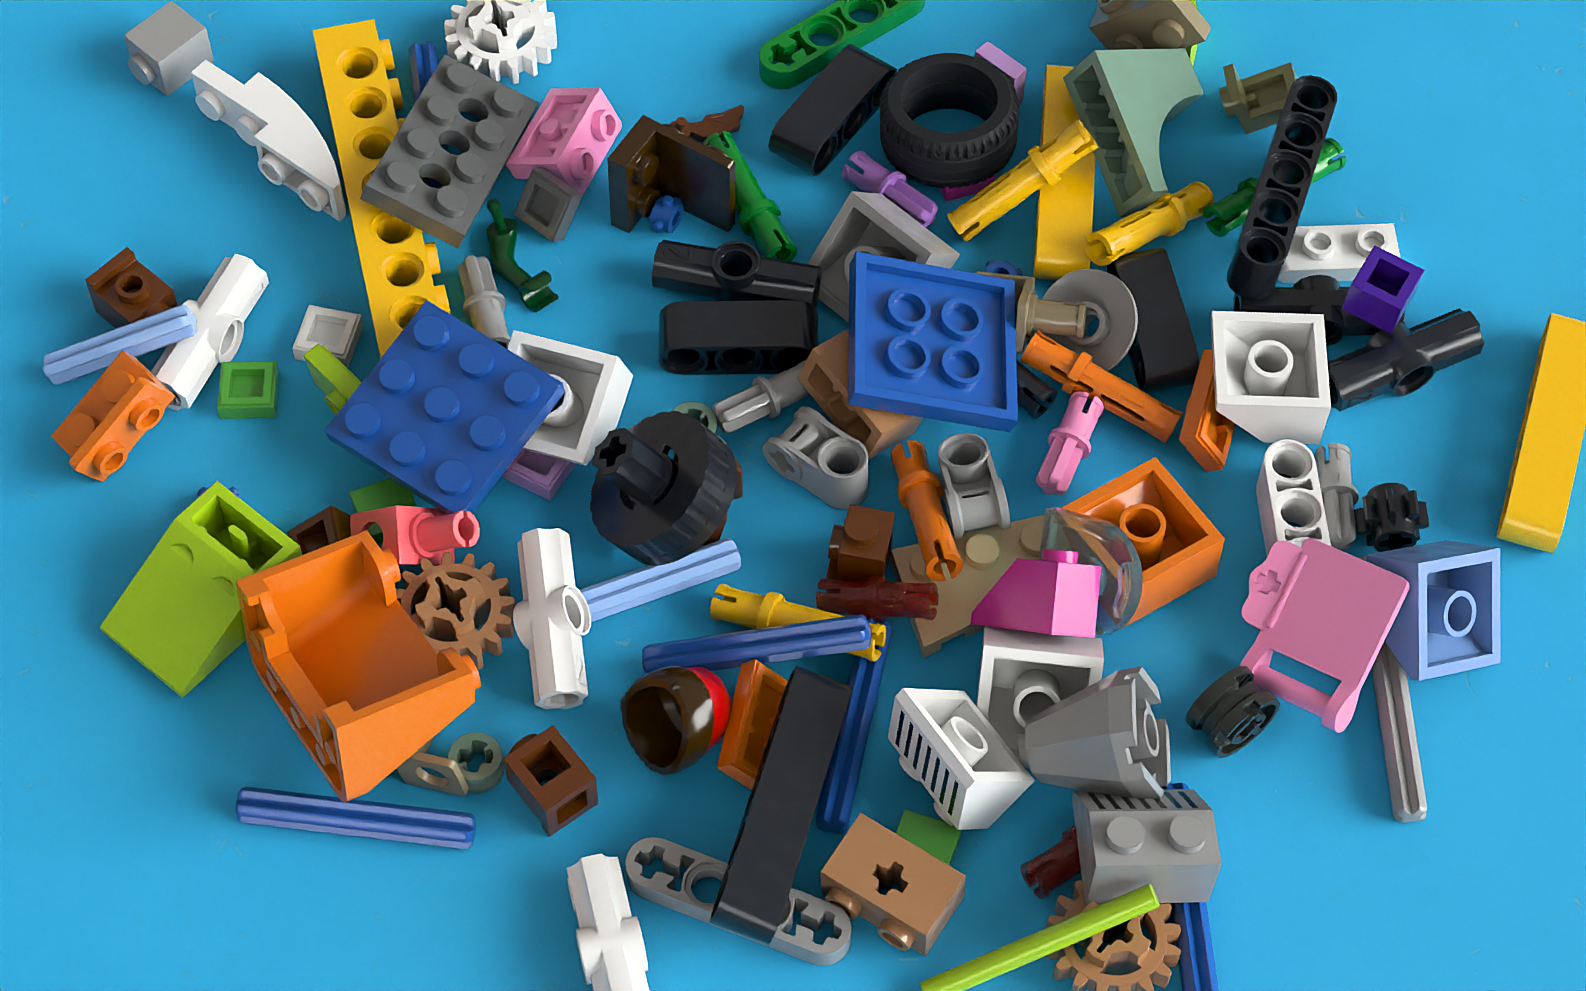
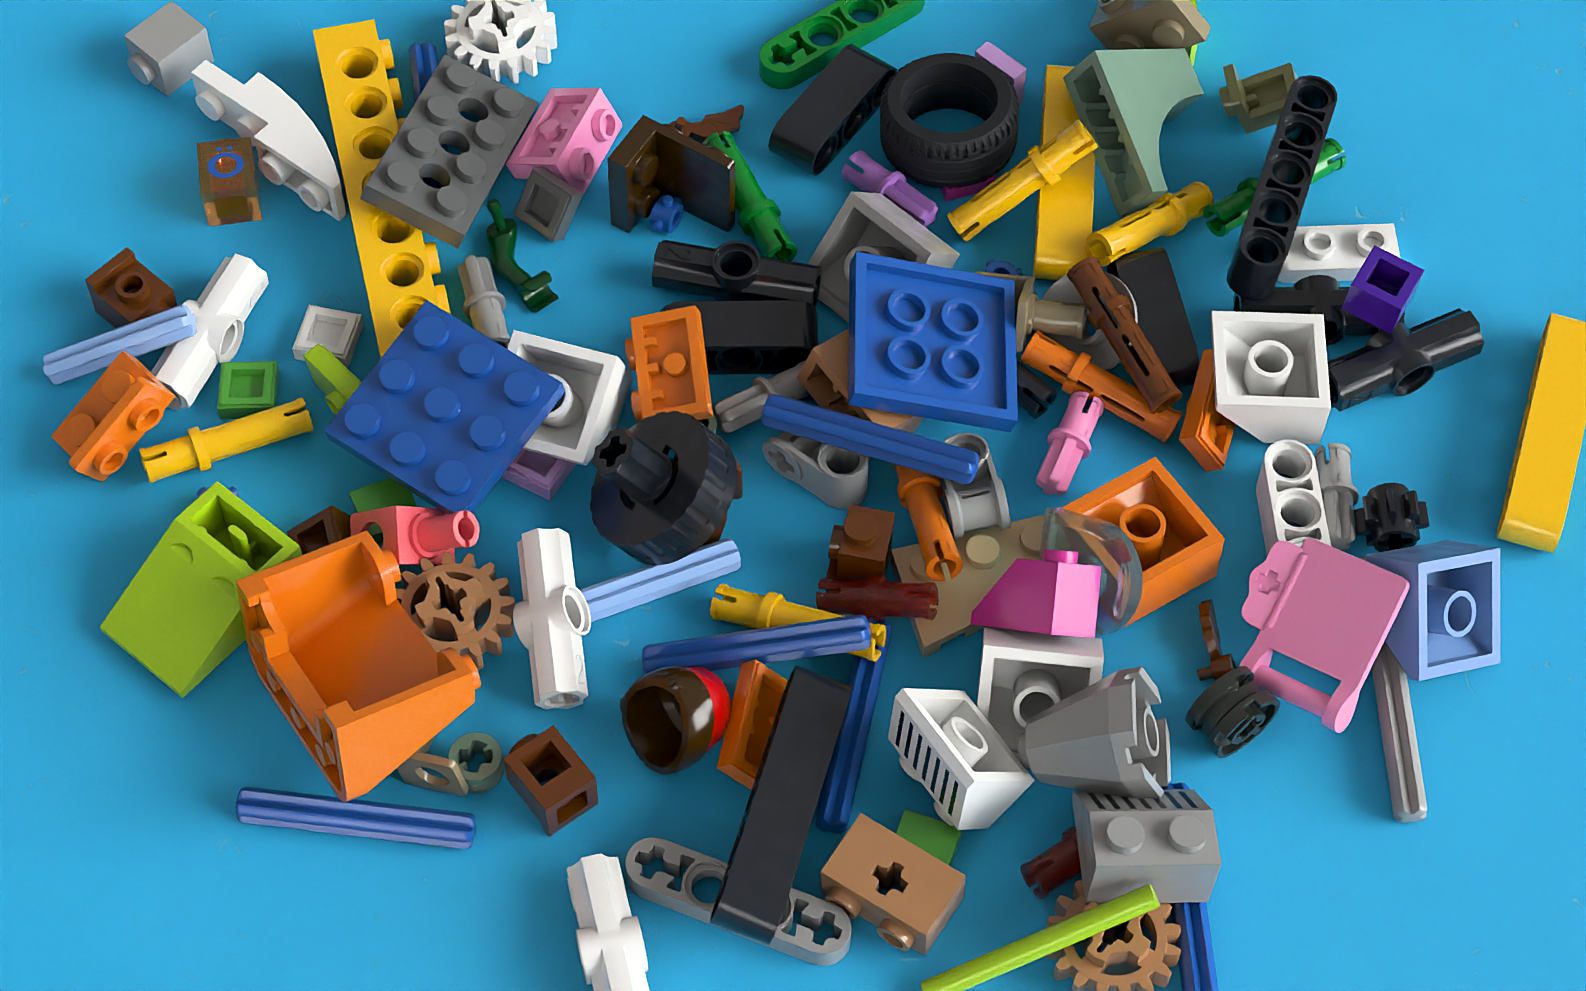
(225, 440): none -> yellow pin
(229, 181): none -> clear orange brick
(669, 364): none -> orange bracket
(870, 439): none -> blue axle
(1091, 282): none -> reddish brown pin
(1219, 663): none -> reddish brown piece

